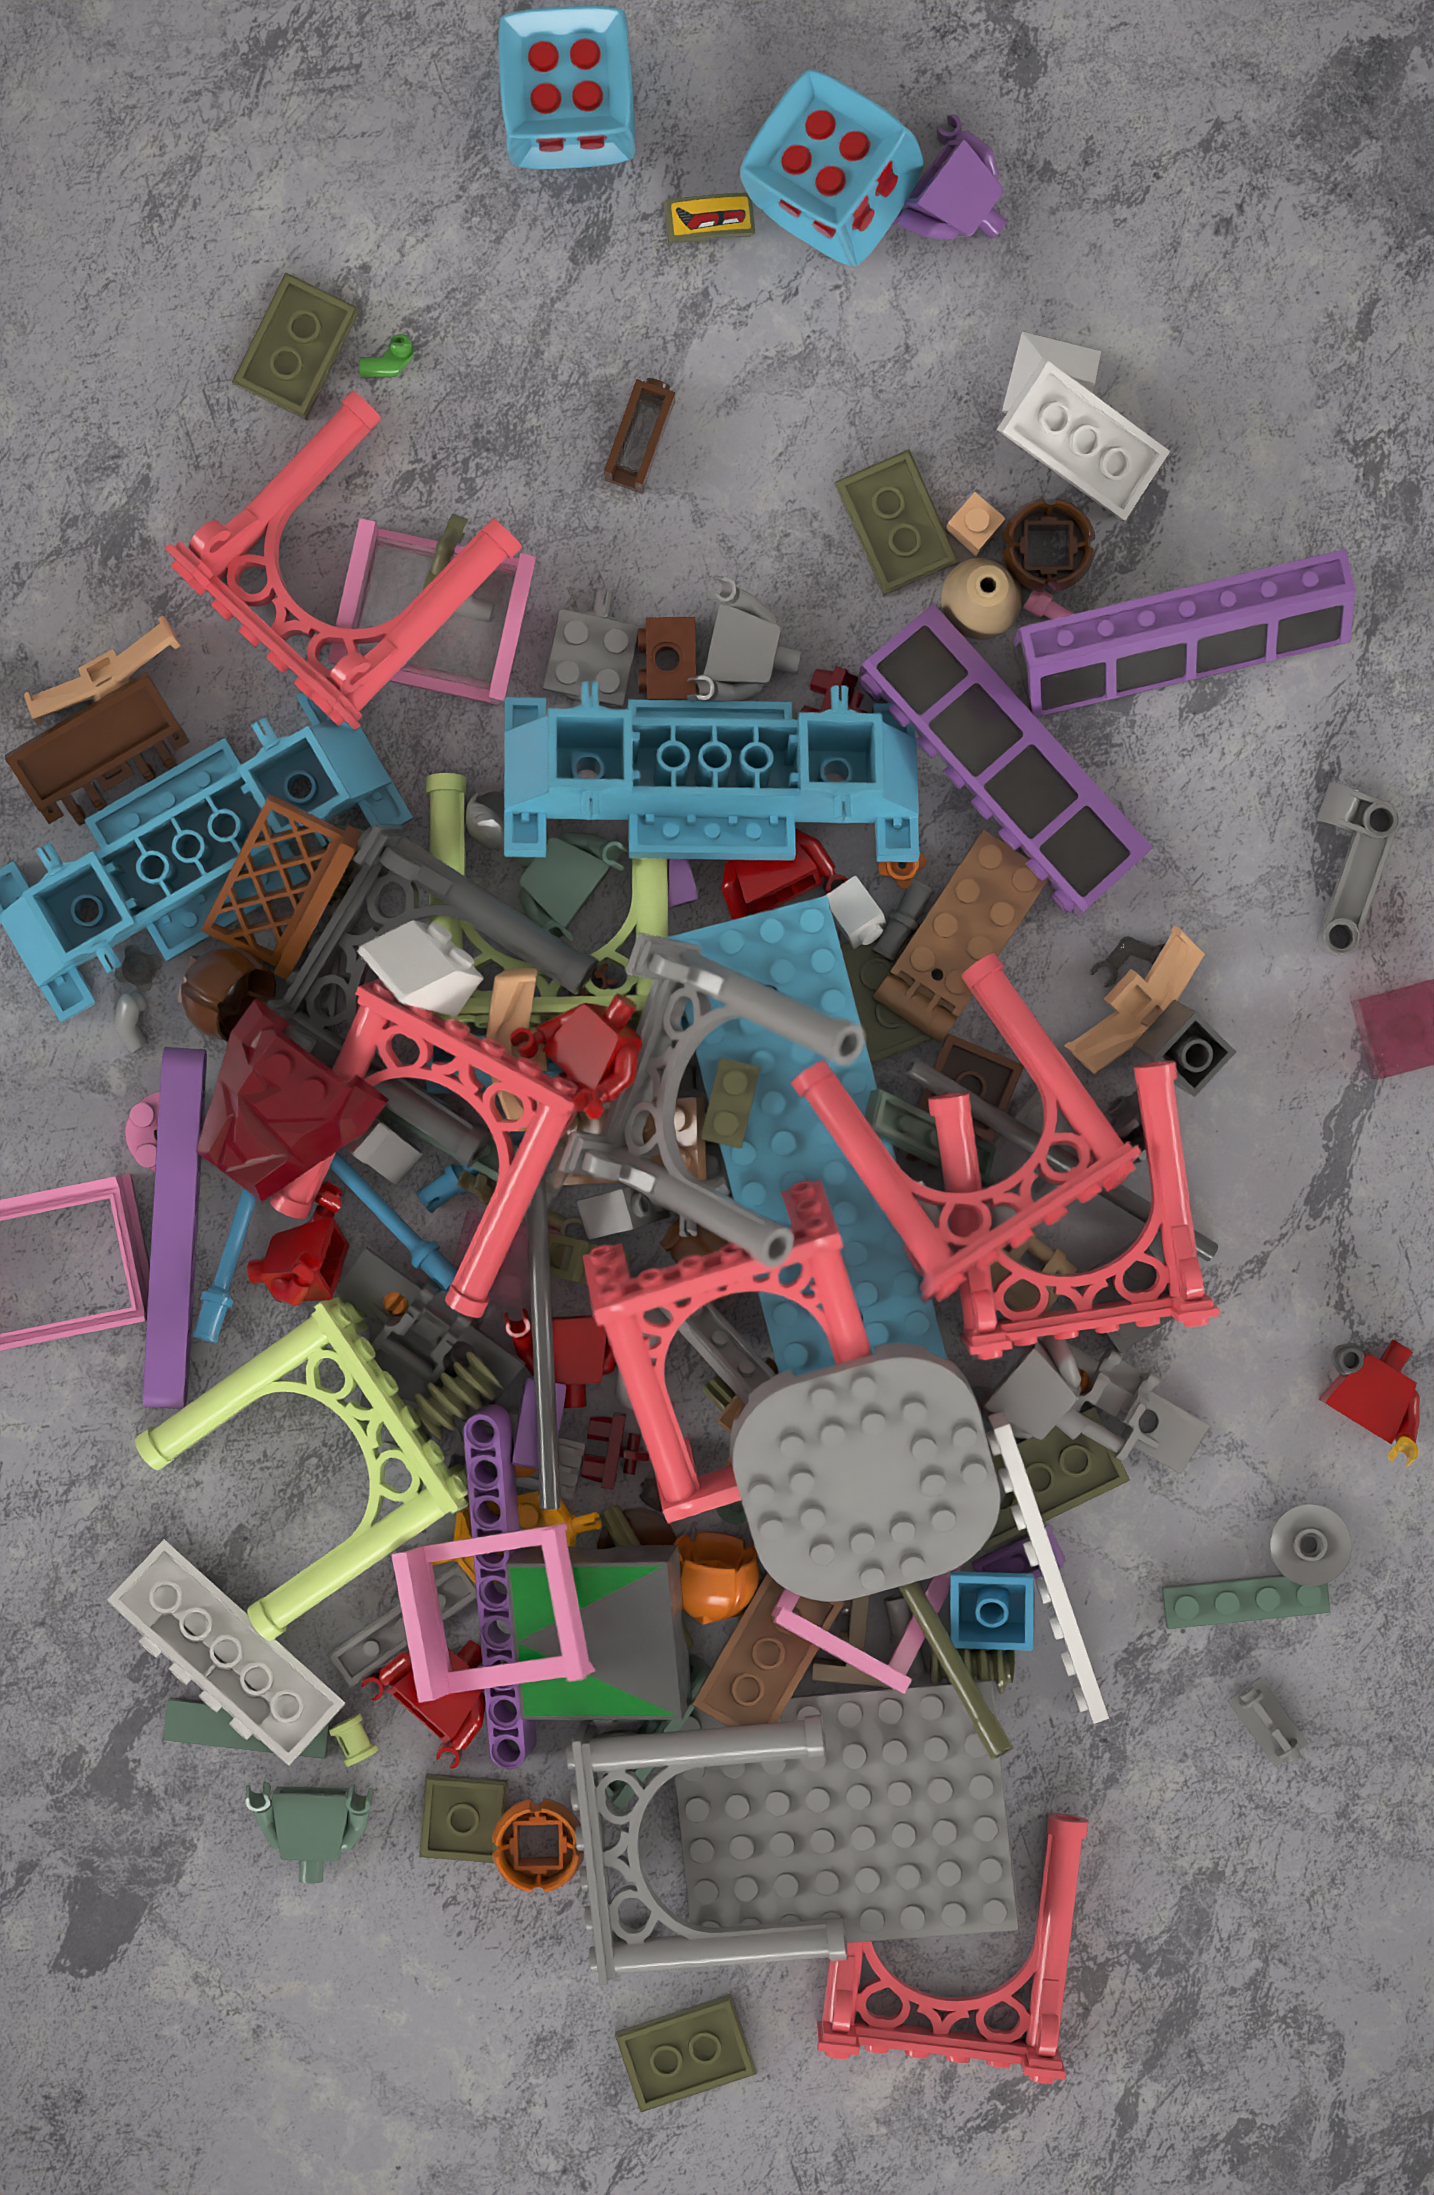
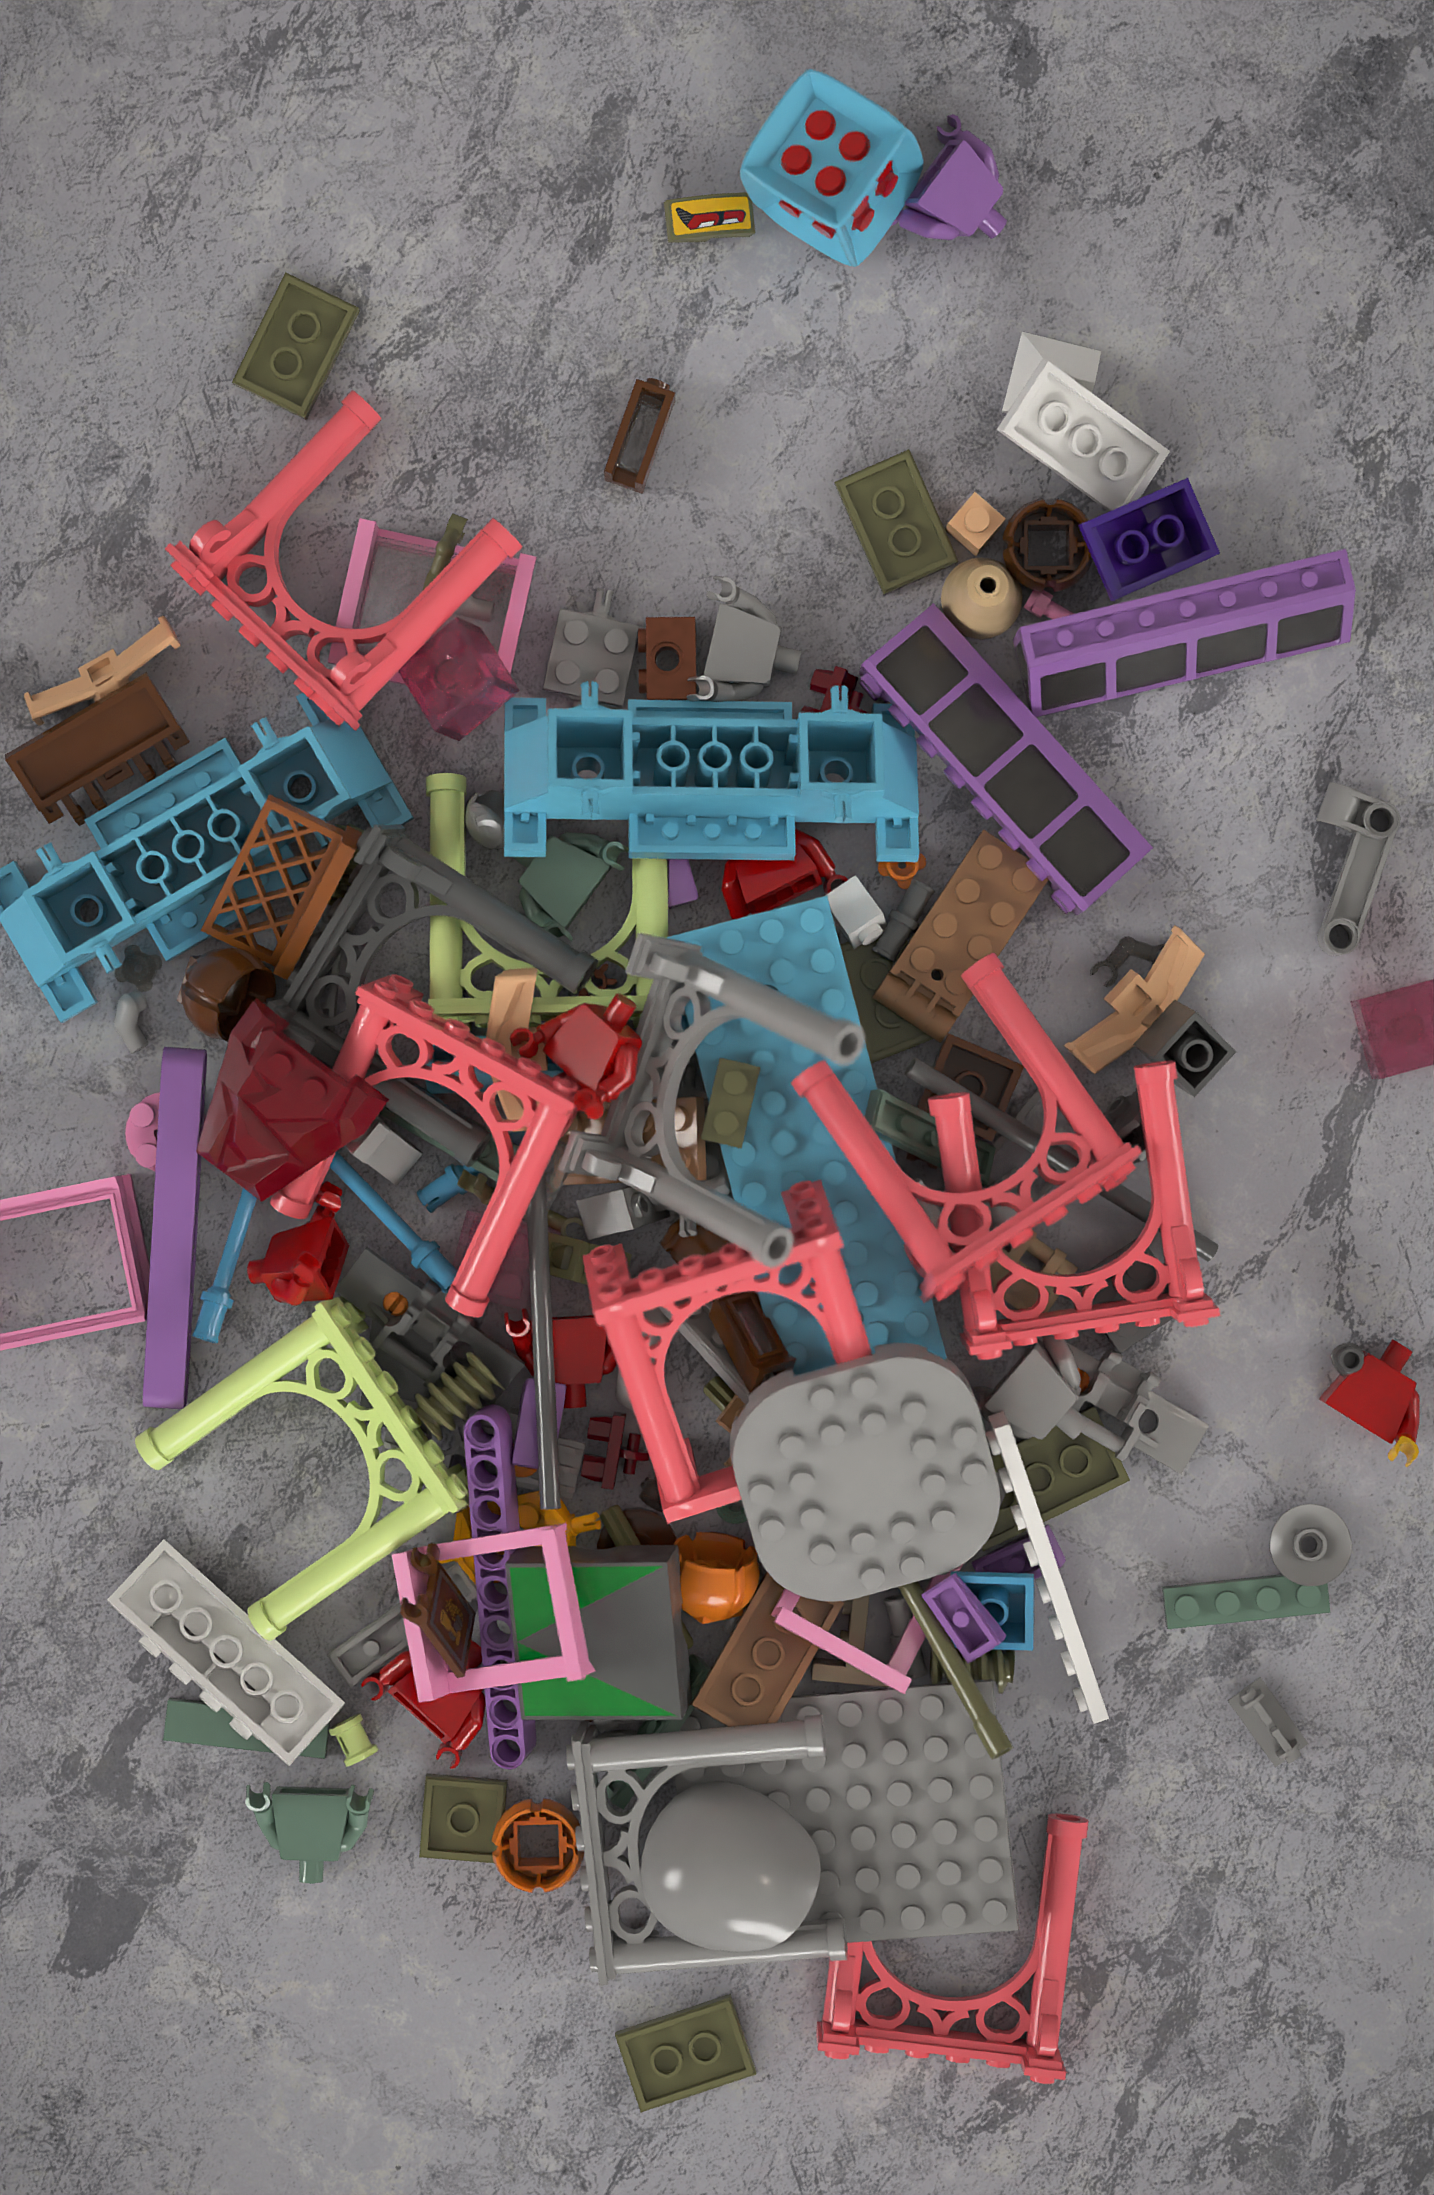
(392, 361): bright green arm -> none
(423, 967): white slope -> none
(442, 1611): none -> reddish brown flag
(458, 679): none -> clear pink brick
(566, 87): medium azure piece -> none
(729, 1868): none -> light grey piece
(749, 1337): none -> reddish brown window
(964, 1617): none -> medium lavender slope
(1149, 539): none -> dark purple slope

